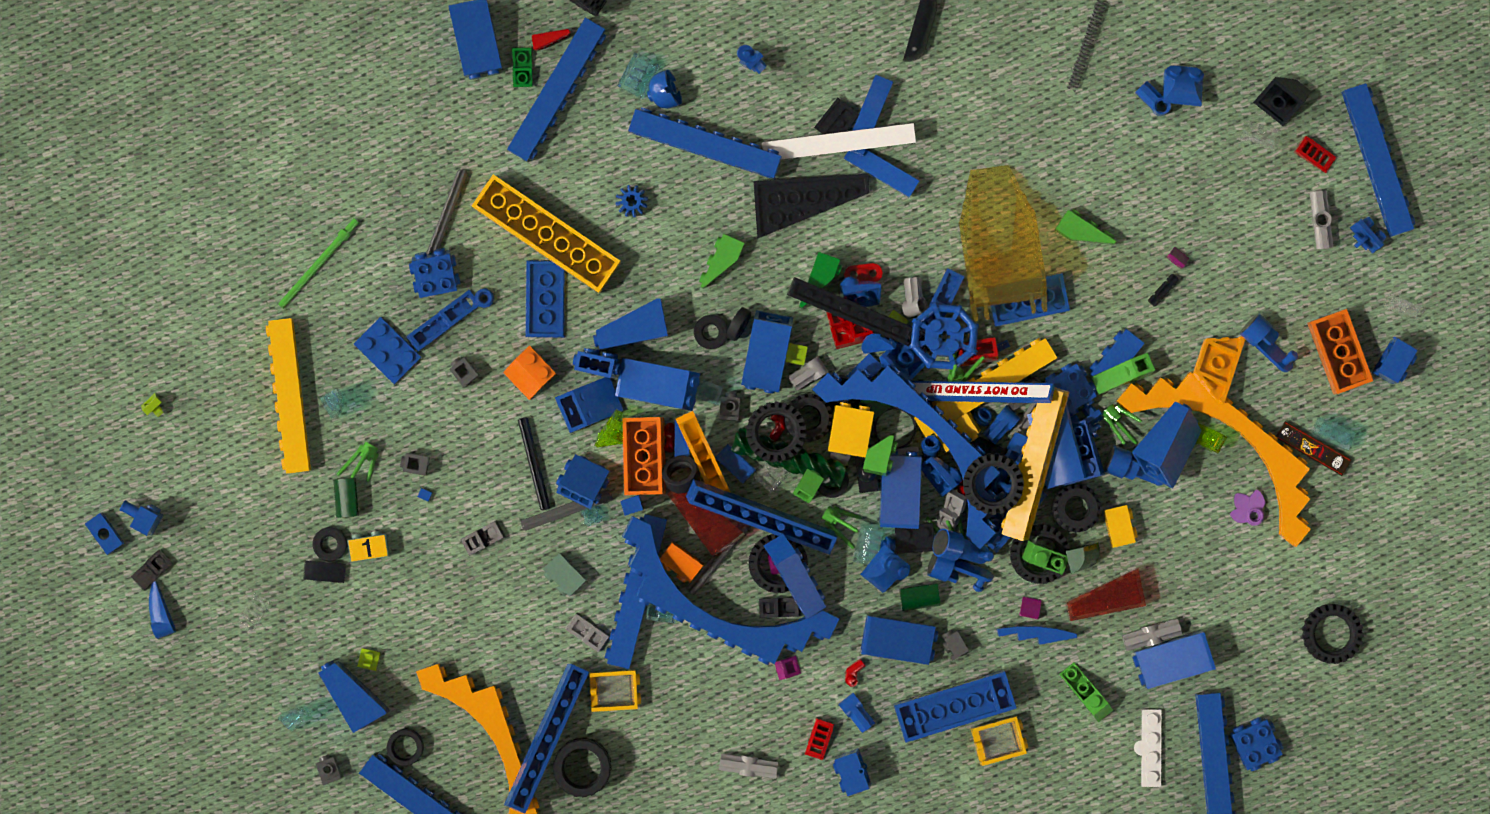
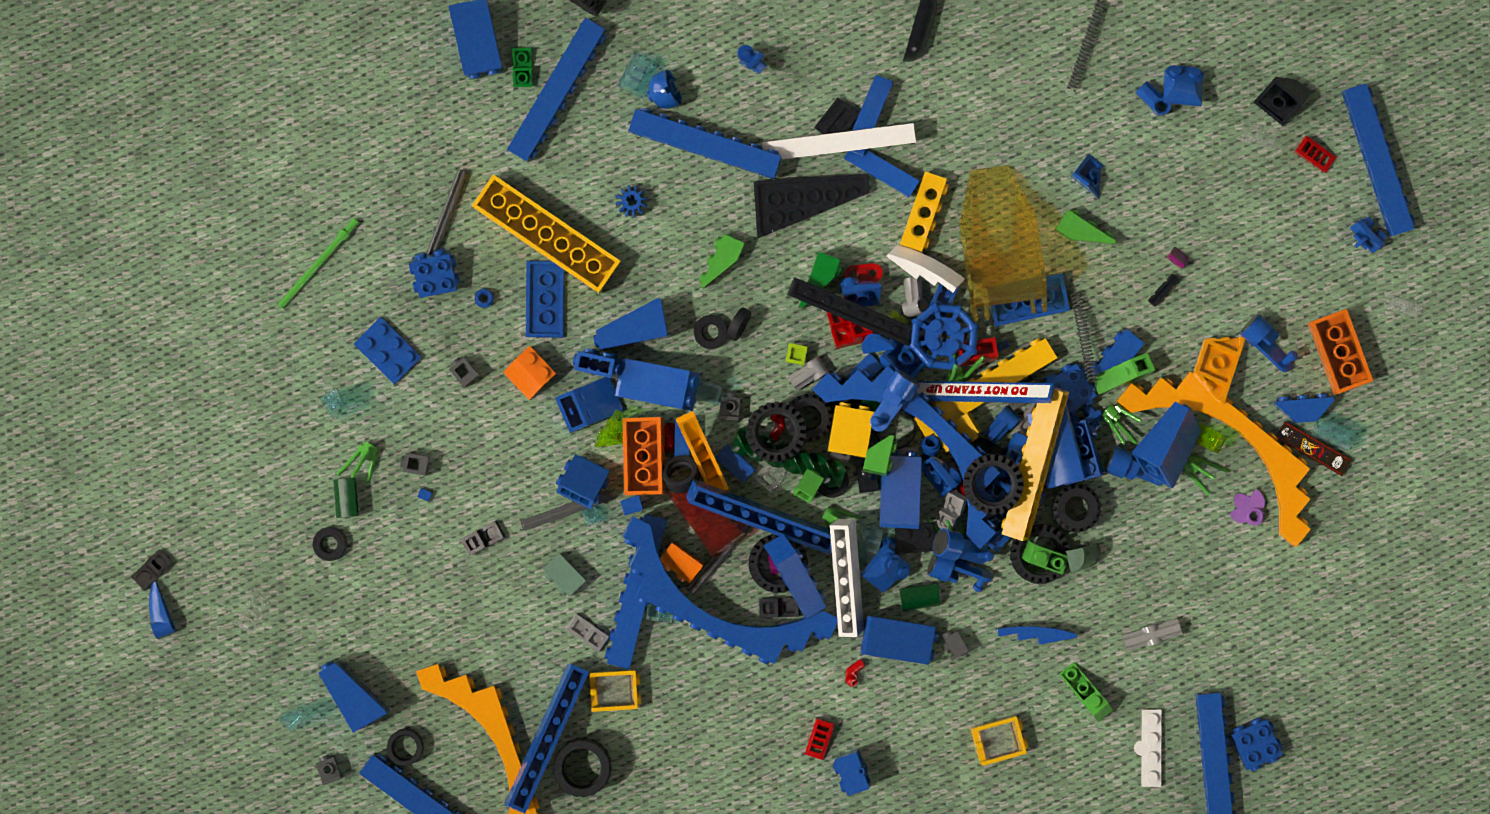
(110, 544): blue piece -> none
(145, 518): blue brick -> none
(152, 405): lime tile -> none
(289, 395): yellow brick -> none
(324, 571): black slope -> none
(368, 547): yellow brick -> none
(368, 659): lime tile -> none
(442, 321): blue slope -> none
(534, 463): black axle -> none
(546, 39): red slope -> none
(748, 766): light grey piece -> none
(767, 351): blue slope -> none
(787, 667): magenta slope -> none
(847, 577): none -> white brick
(854, 709): blue piece -> none
(899, 390): none -> blue piece
(925, 266): none -> white slope
(928, 182): none -> yellow brick
(954, 706): blue plate -> none
(982, 416): blue plate -> none
(1030, 608): magenta slope -> none
(1086, 336): none -> dark grey piece
(1089, 175): none -> blue slope
(1113, 596): clear red wedge -> none
(1119, 526): yellow brick -> none
(1174, 660): blue slope -> none
(1193, 465): none -> bright green plant
(1304, 408): none -> blue slope
(1322, 233): light grey piece -> none
(1355, 633): black tyre -> none
(1395, 361): blue brick -> none

